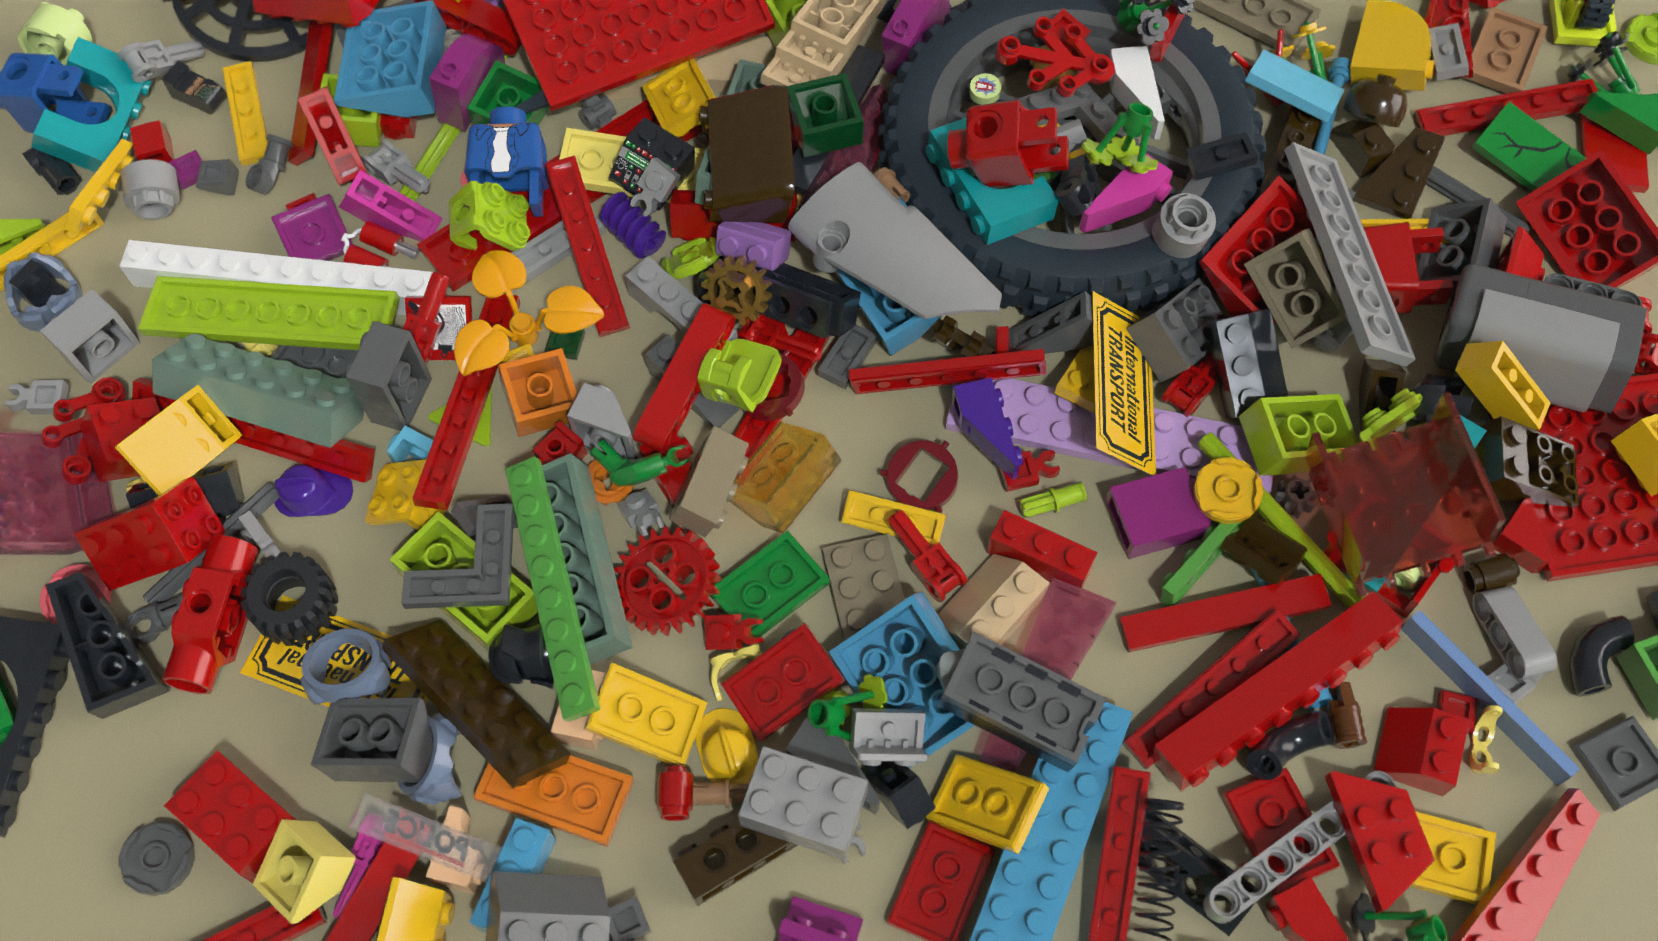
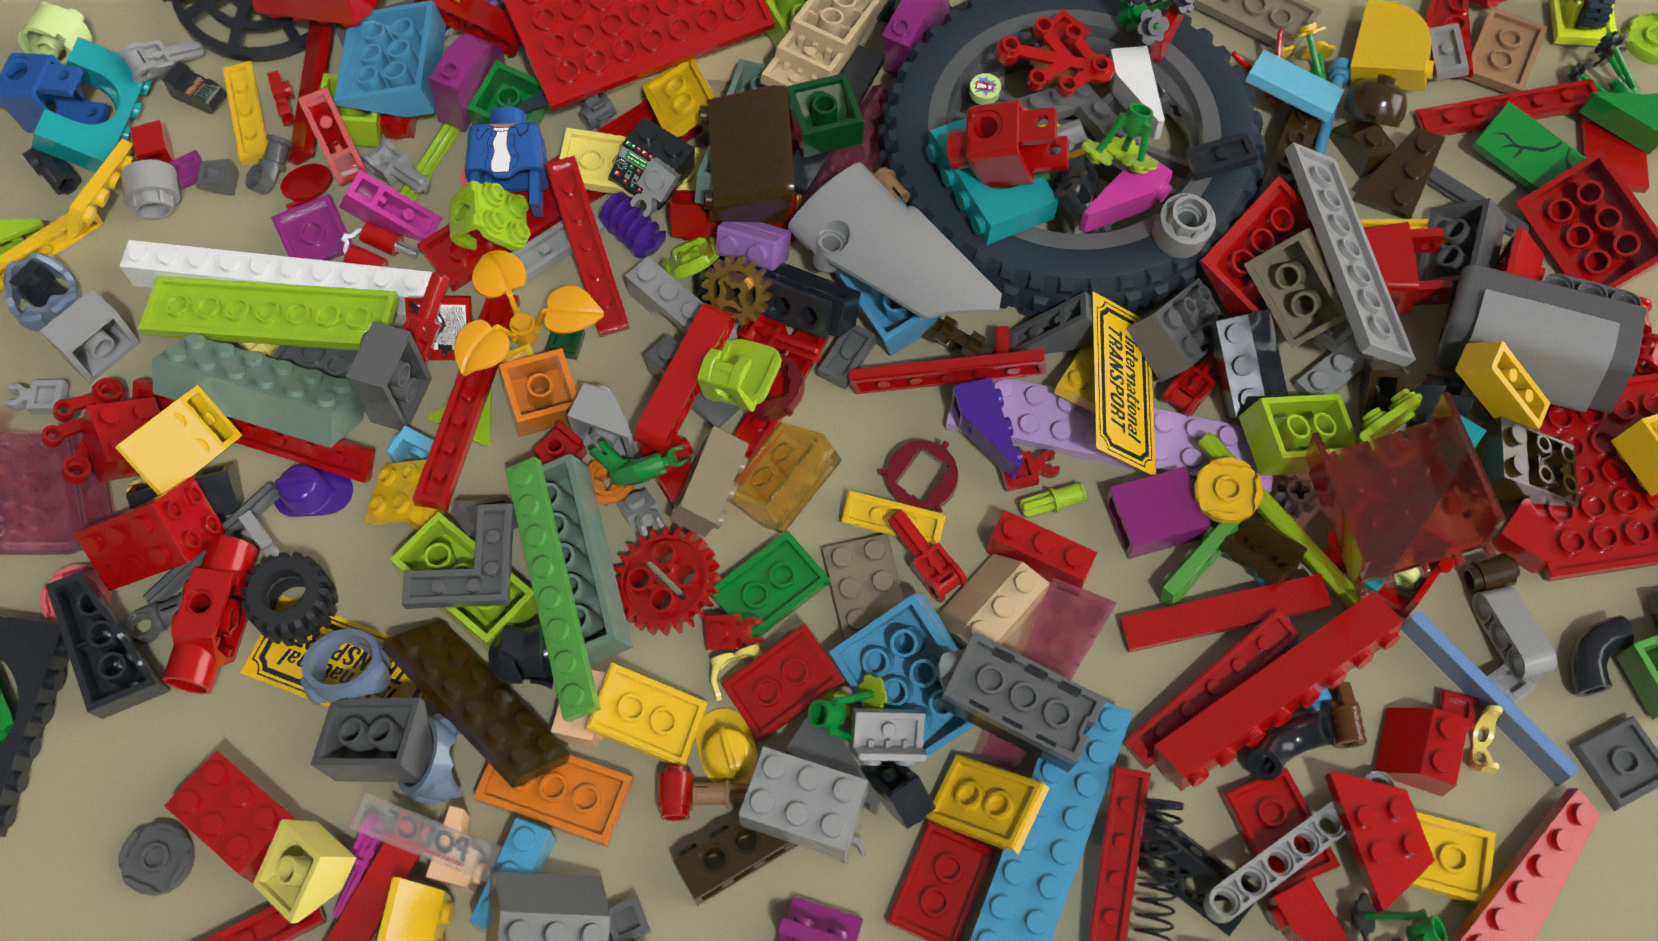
(282, 93): none -> red plate
(306, 182): none -> red piece
(1333, 371): none -> light grey plate

